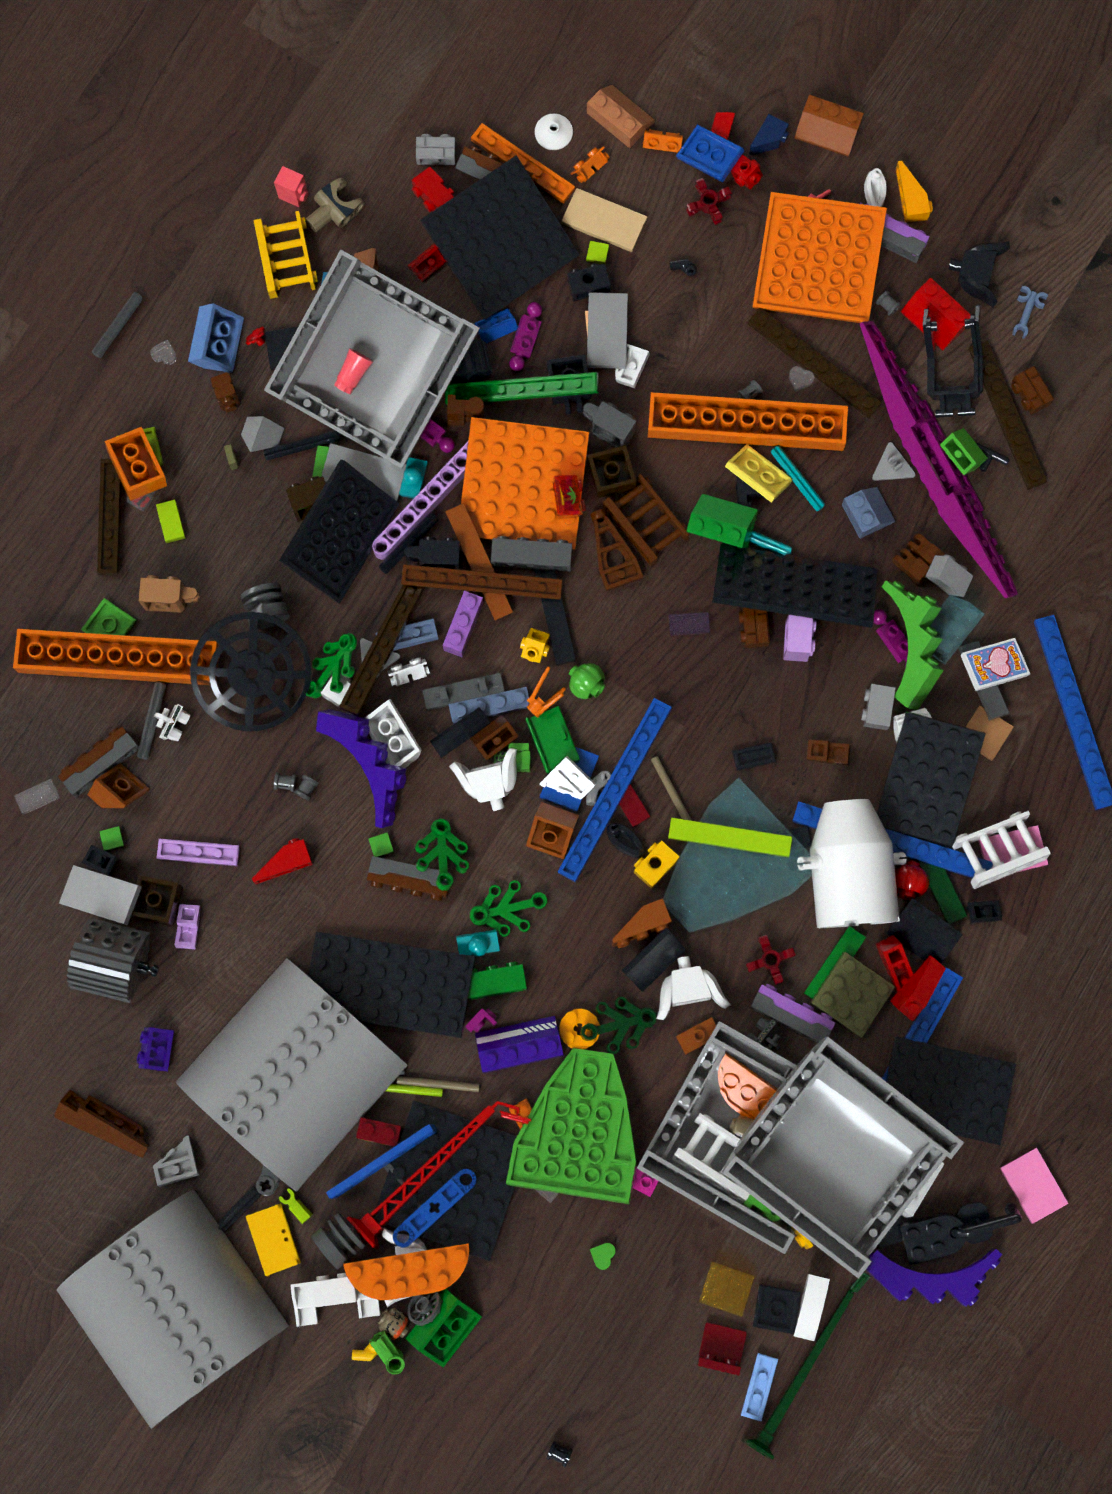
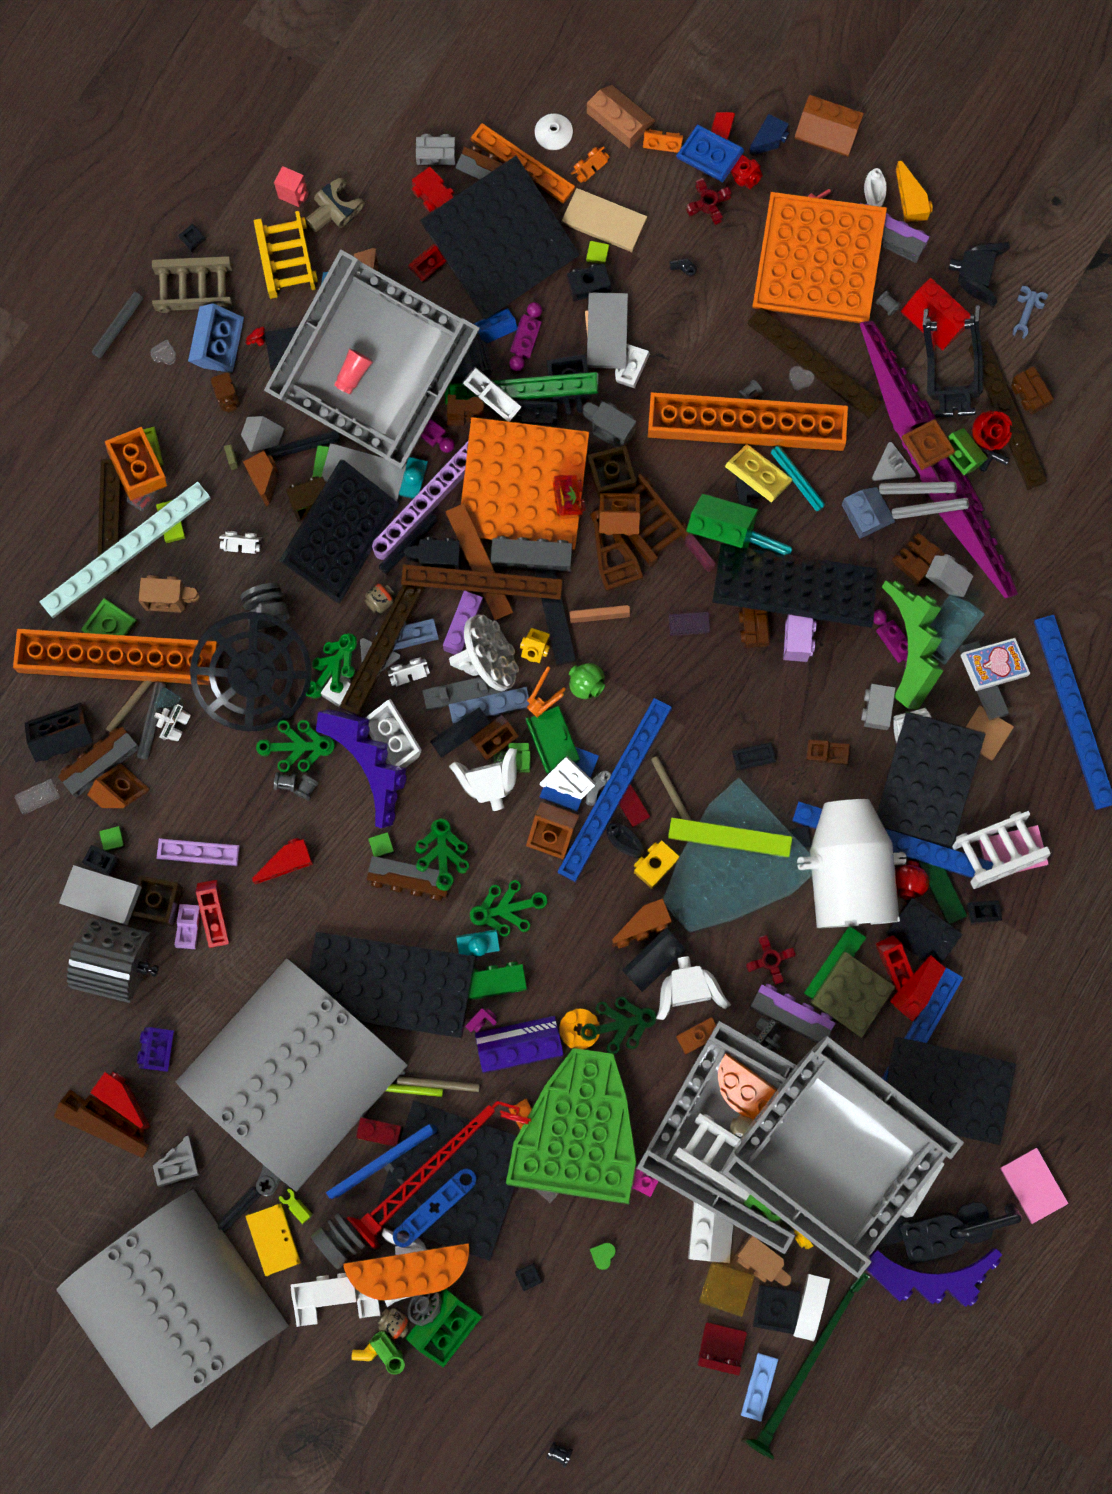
(58, 733): none -> black slope
(119, 1096): none -> red slope
(125, 550): none -> light aqua plate
(128, 705): none -> dark tan piece
(166, 699): none -> clear light blue tile
(182, 268): none -> dark tan fence
(192, 237): none -> black tile
(212, 913): none -> red slope
(248, 542): none -> white hinge
(263, 474): none -> dark orange slope
(298, 747): none -> green plant
(379, 598): none -> dark tan head
(487, 653): none -> white bracket
(491, 394): none -> white slope
(528, 1277): none -> black tile
(538, 413): none -> black hinge
(599, 614): none -> nougat tile
(619, 513): none -> dark orange slope
(699, 552): none -> clear pink tile
(709, 1236): none -> white slope
(763, 1260): none -> medium nougat hinge
(917, 488): none -> light grey axle
(928, 444): none -> dark orange tile
(930, 508): none -> light grey axle
(992, 430): none -> red cylinder

